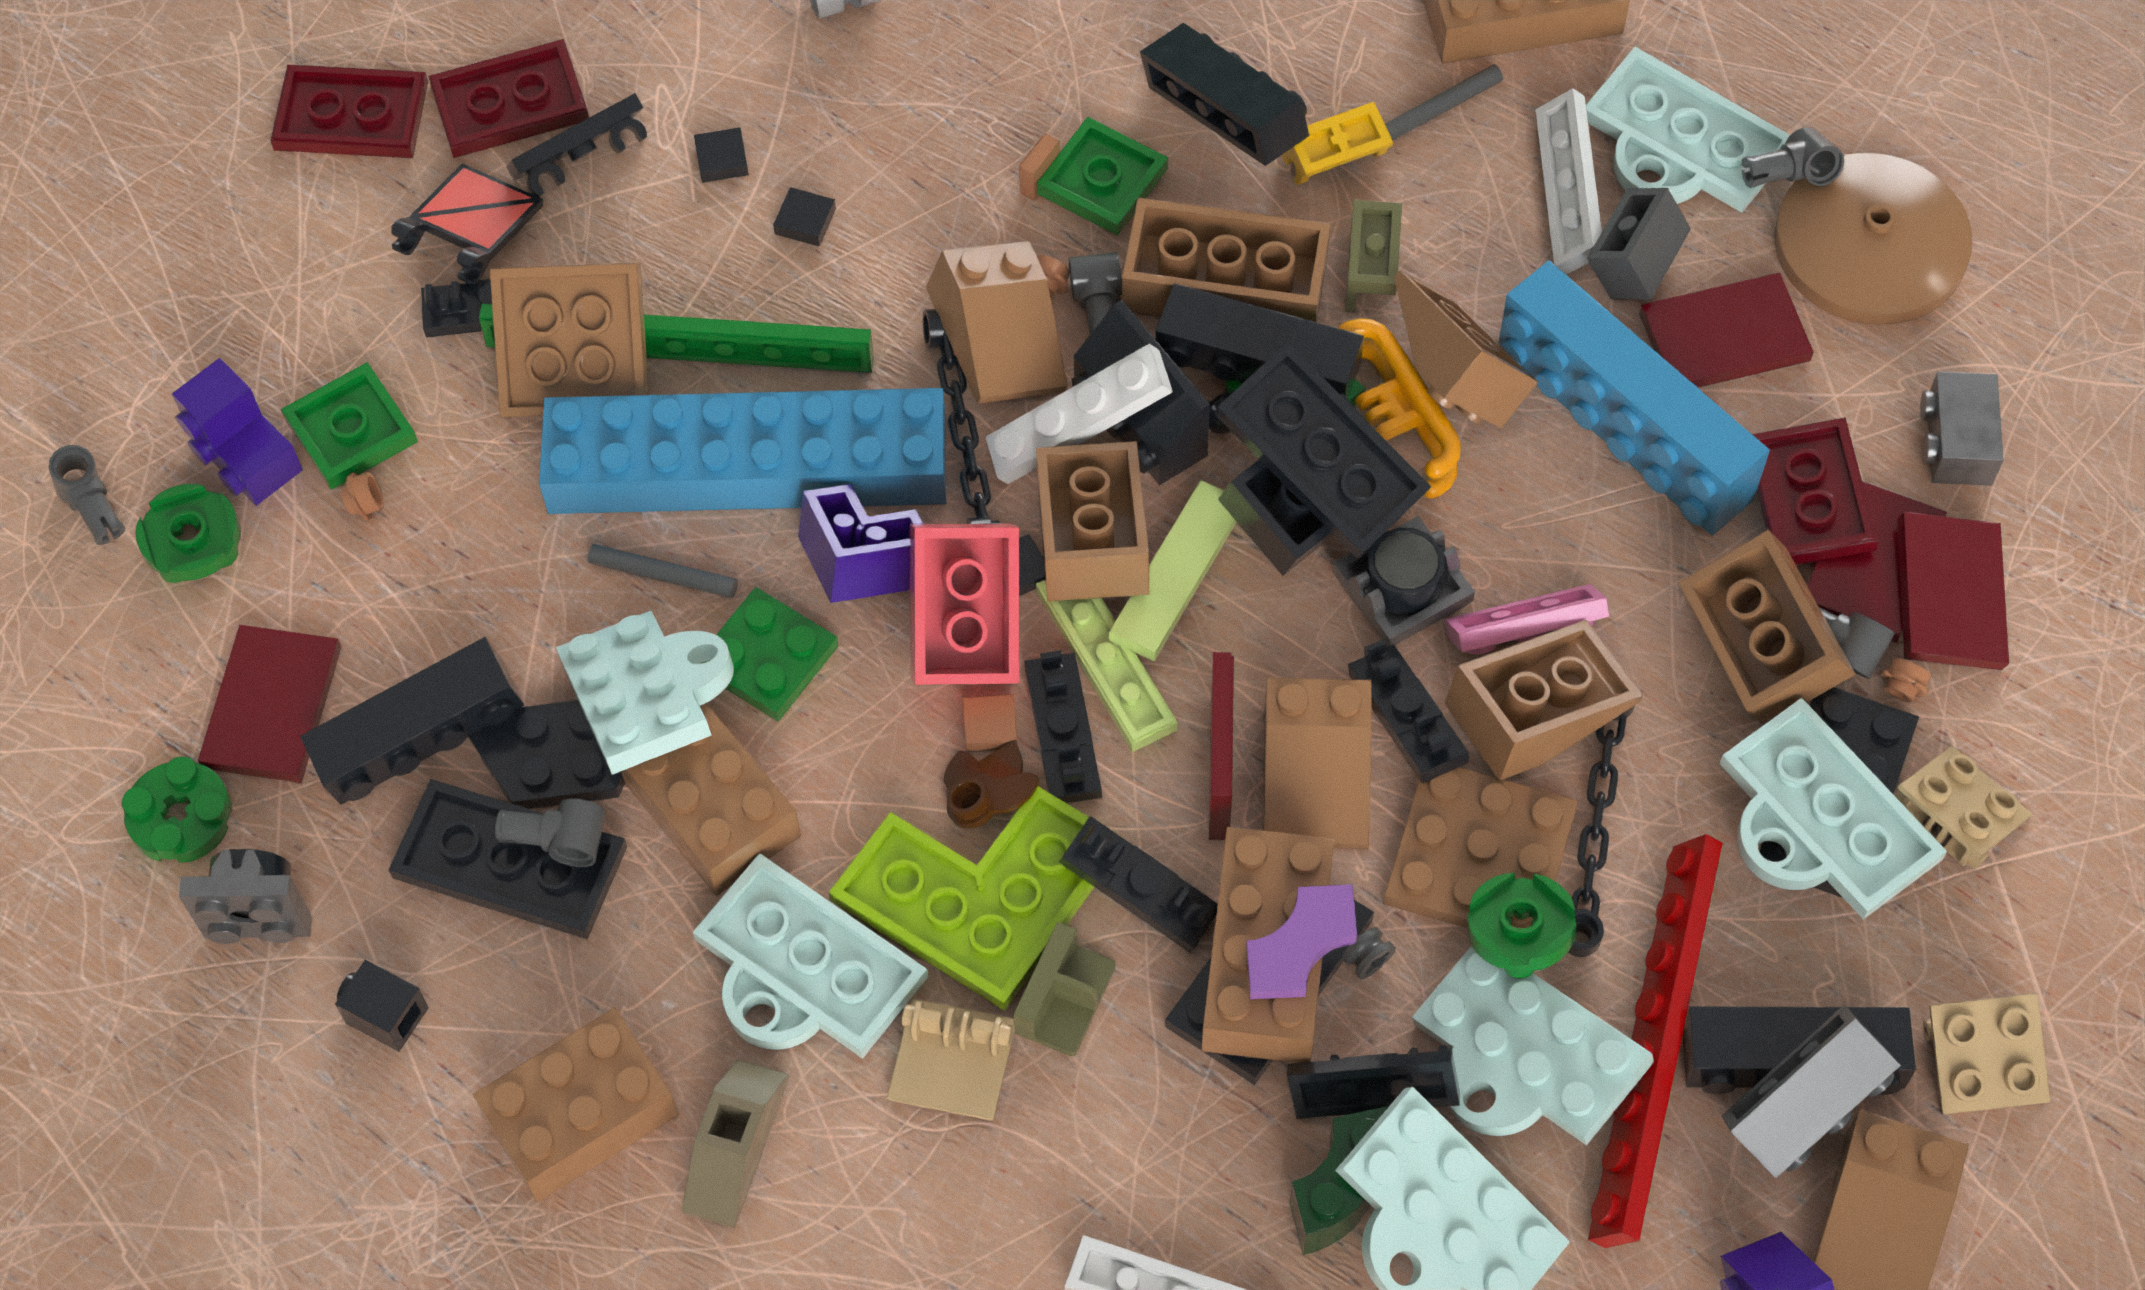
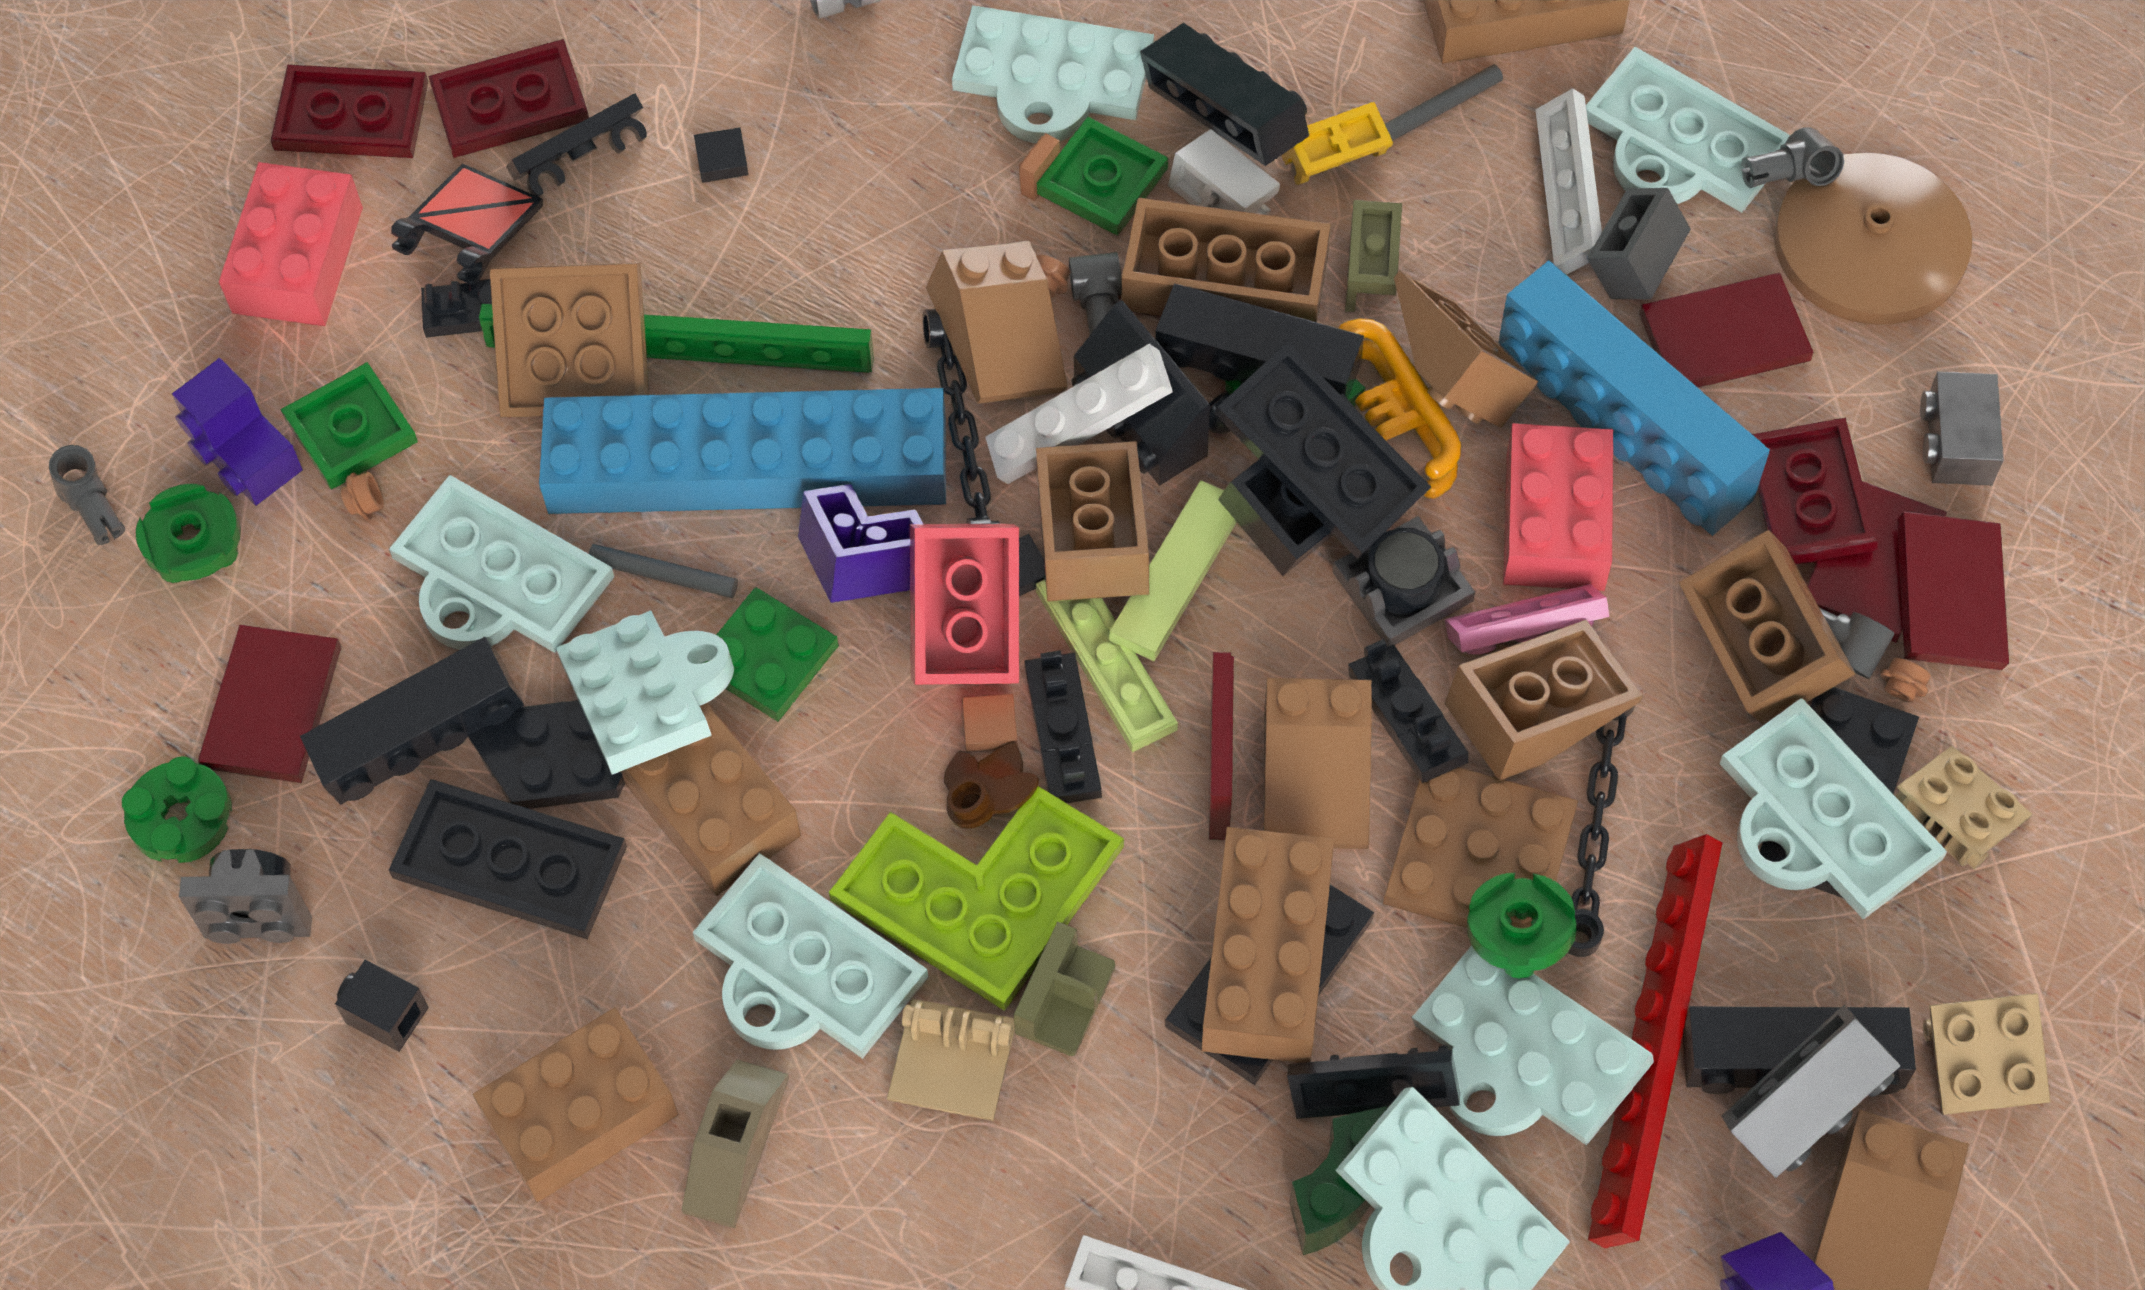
(291, 244): none -> coral brick
(496, 570): none -> light aqua plate
(568, 833): dark grey pin -> none
(804, 216): black tile -> none
(1050, 70): none -> light aqua plate
(1140, 884): black plate -> none
(1221, 177): none -> white hinge
(1284, 959): medium lavender tile -> none
(1368, 953): dark grey bush -> none
(1558, 506): none -> coral brick

